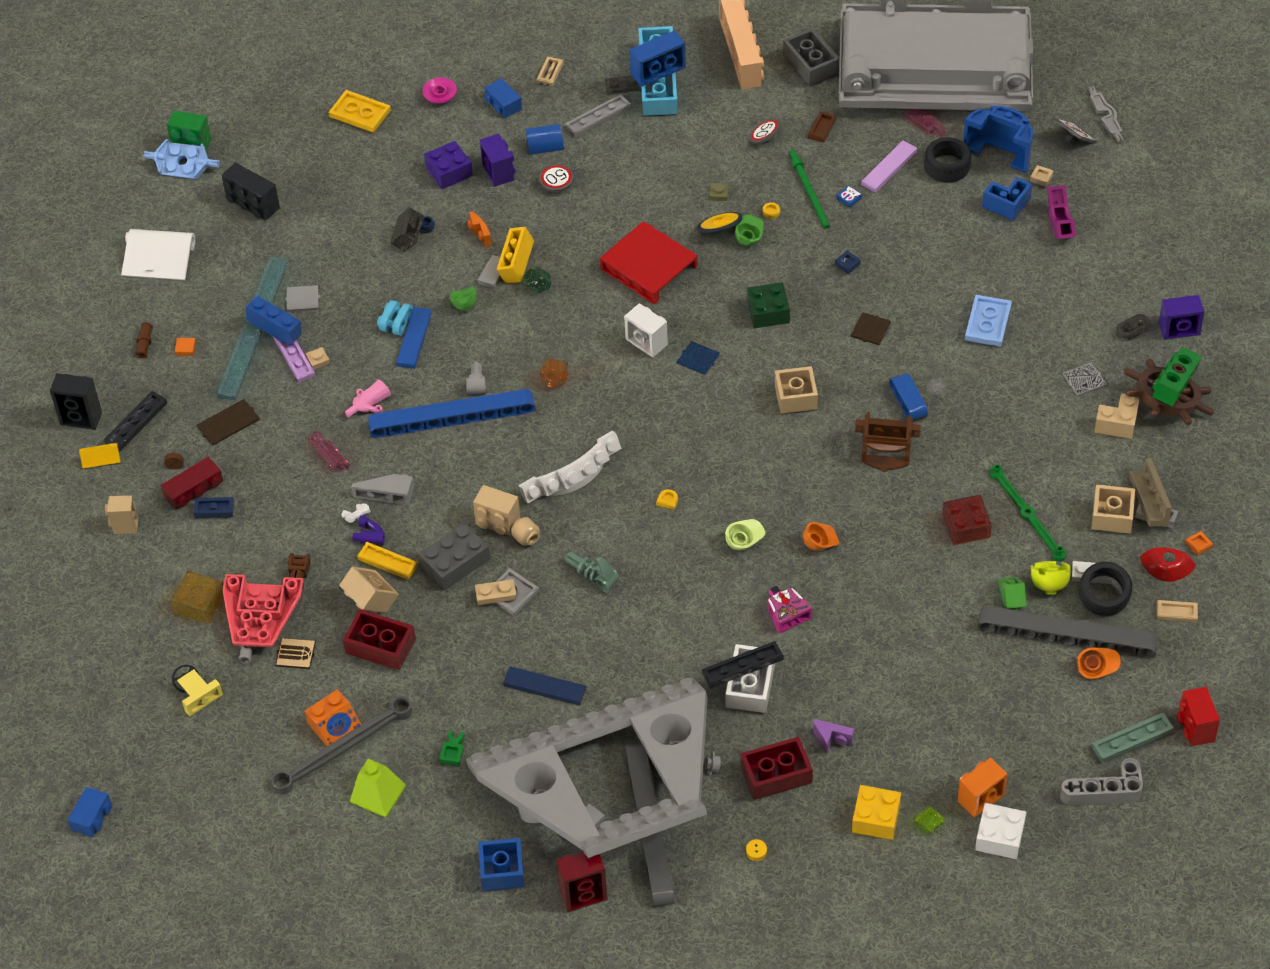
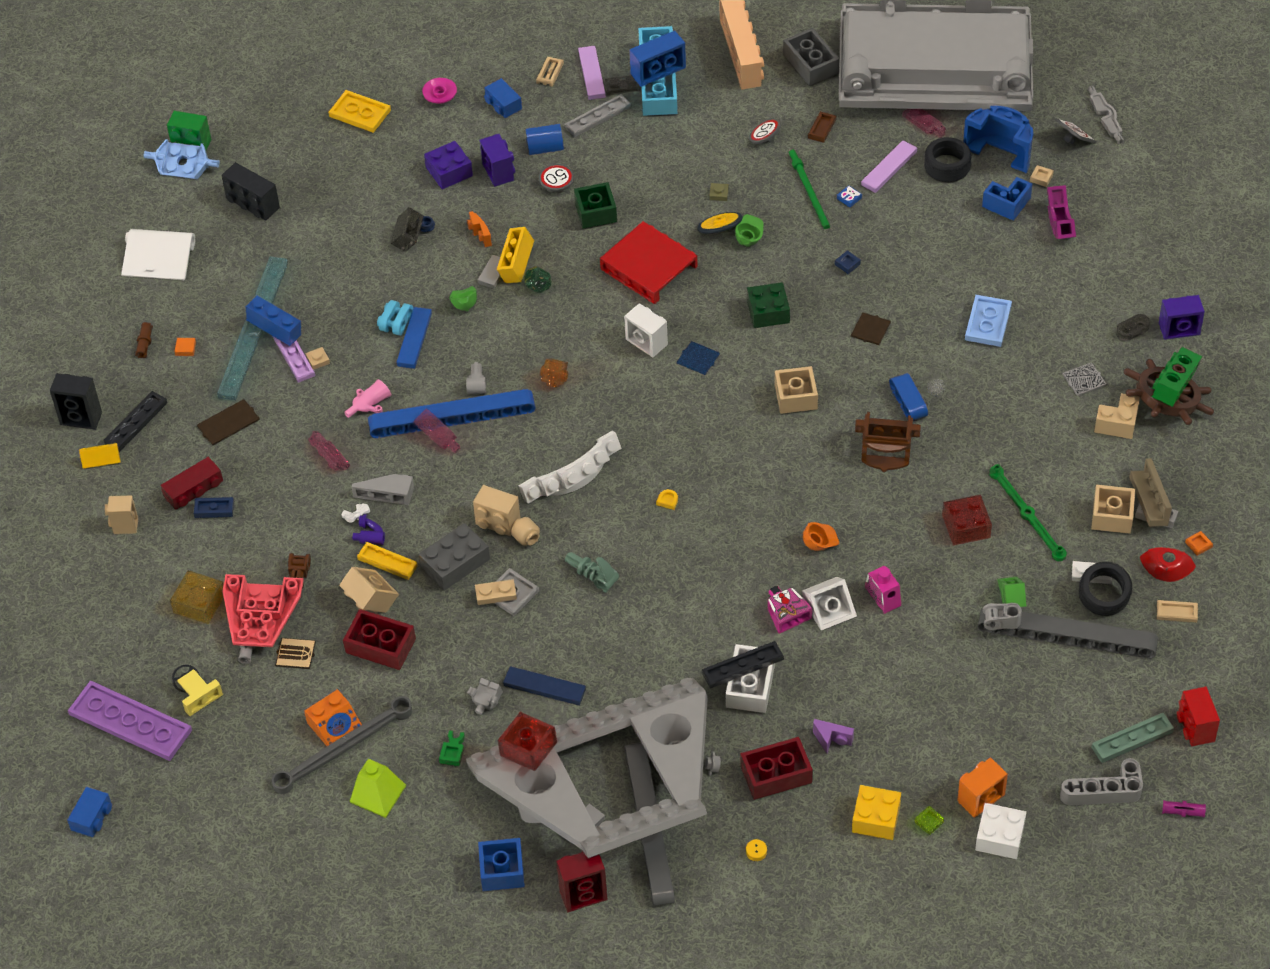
(130, 720): none -> medium lavender plate
(174, 461): reddish brown tile -> none
(302, 298): light grey piece -> none
(436, 430): none -> clear pink hinge
(485, 696): none -> light grey piece
(527, 741): none -> clear red brick
(591, 72): none -> lavender tile
(595, 205): none -> dark green brick
(744, 534): yellowish green piece -> none
(771, 210): yellow tile -> none
(830, 602): none -> white slope
(881, 584): none -> dark pink torso
(1003, 616): none -> light grey piece
(1050, 577): neon yellow cylinder -> none
(1102, 659): orange piece -> none
(1171, 808): none -> magenta pin

